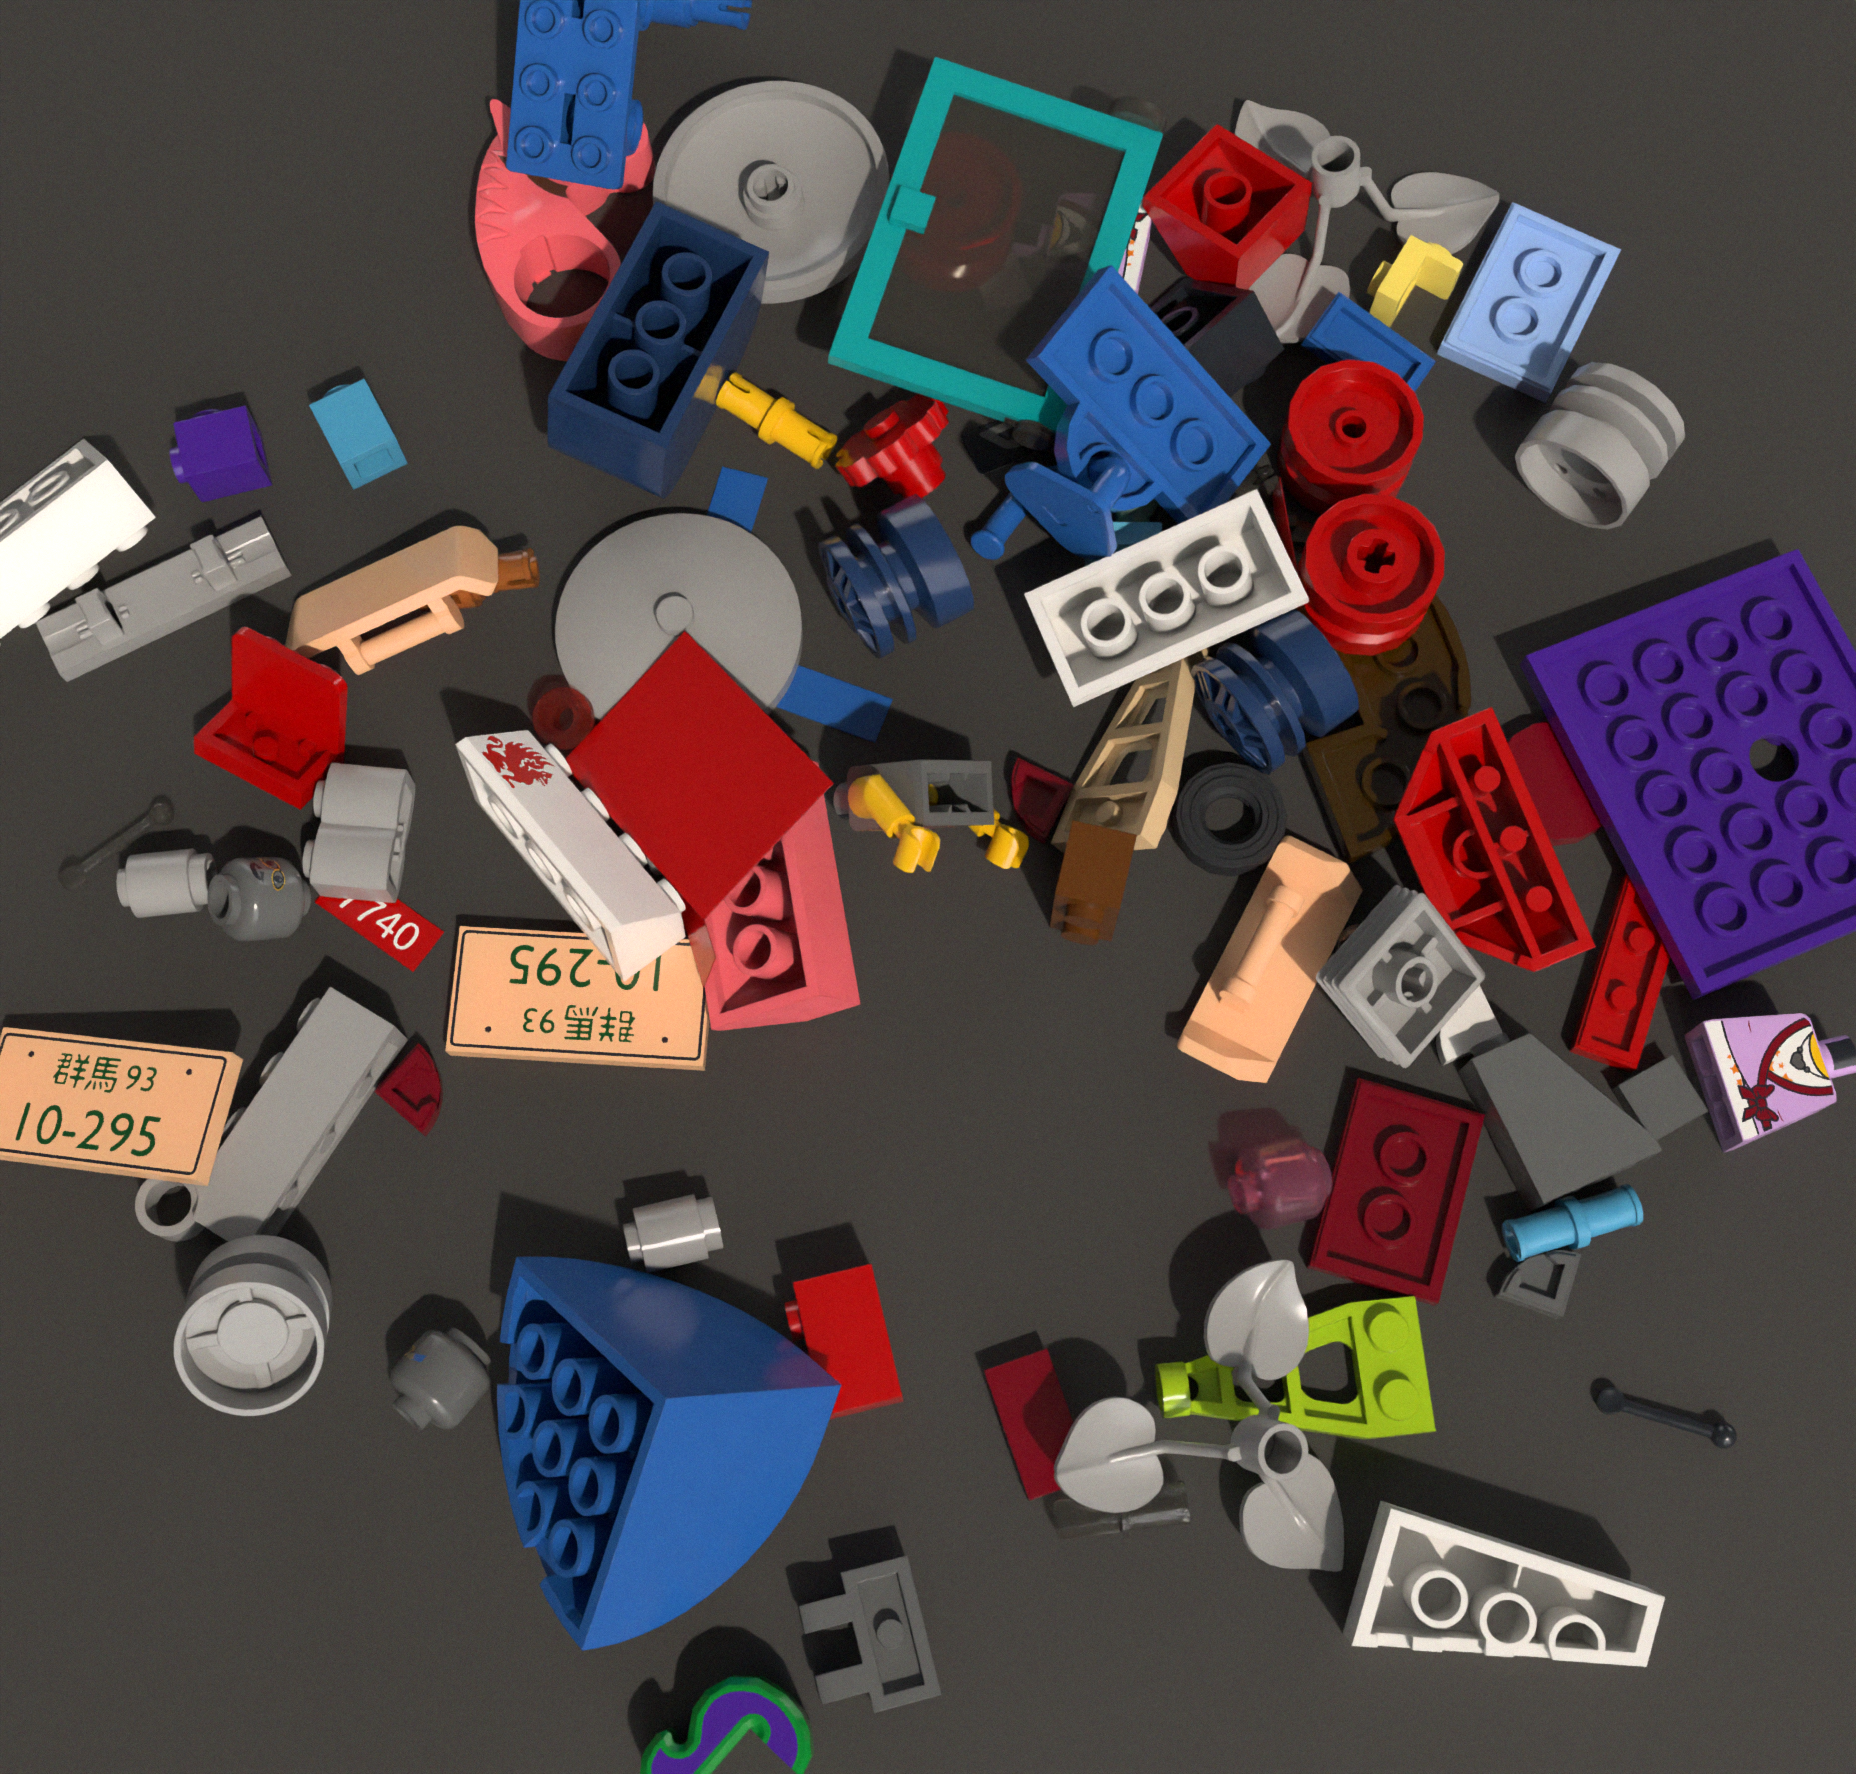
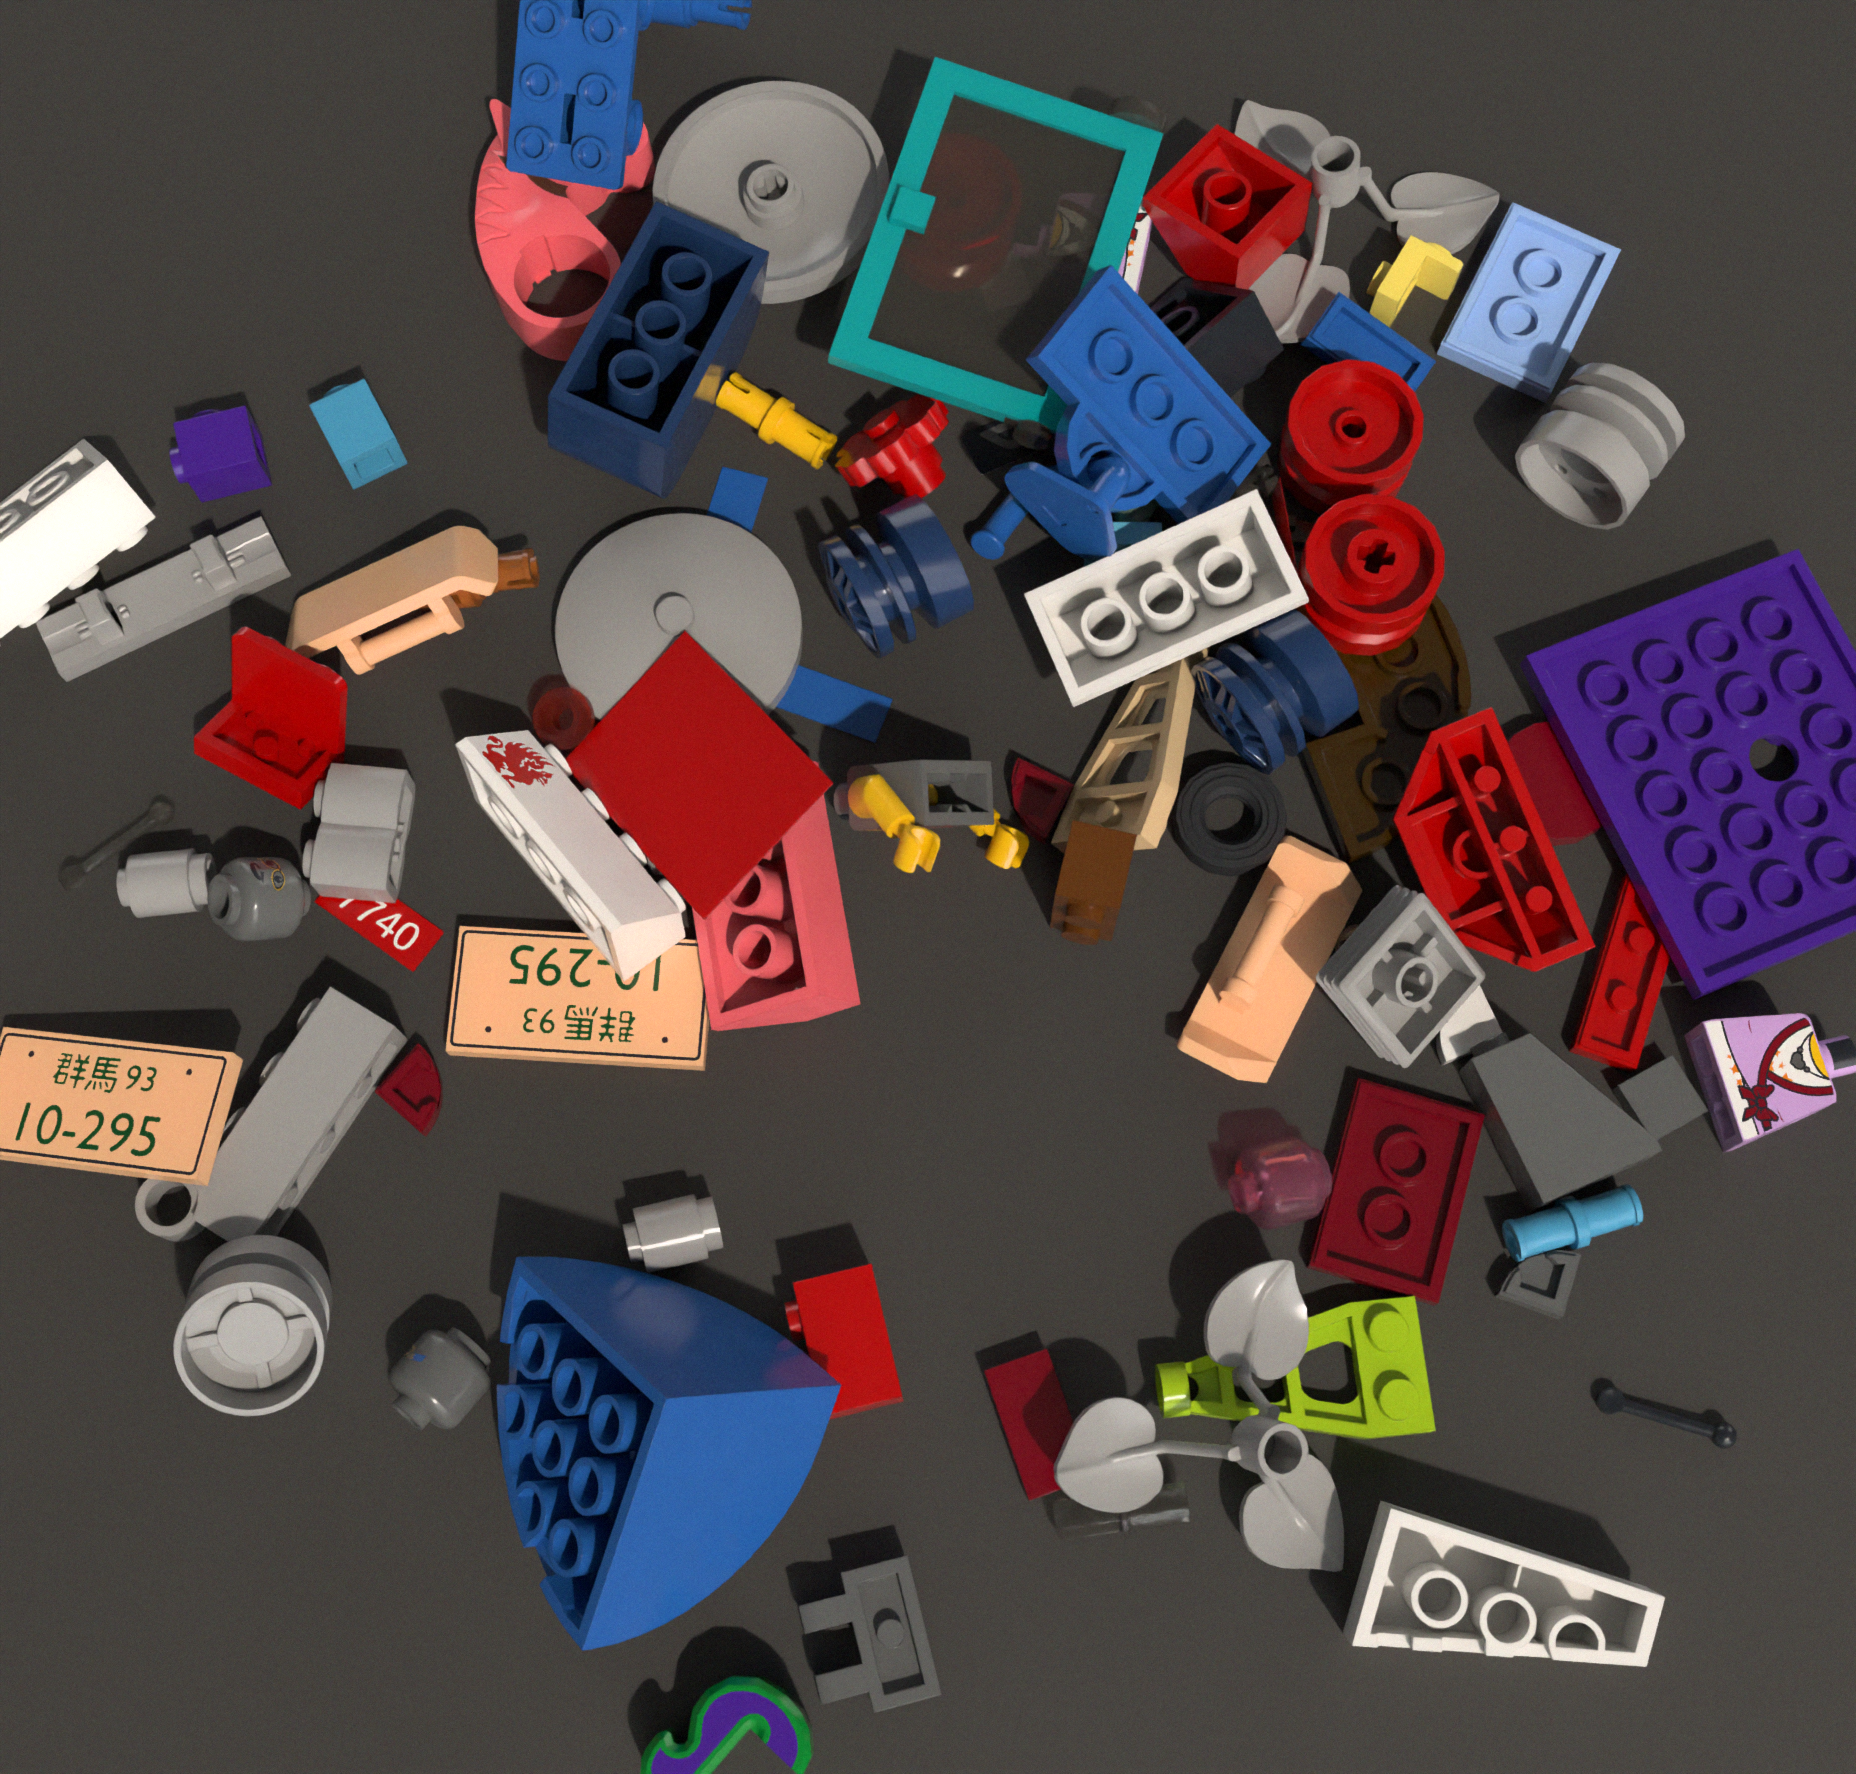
(699, 941): sticker -> none

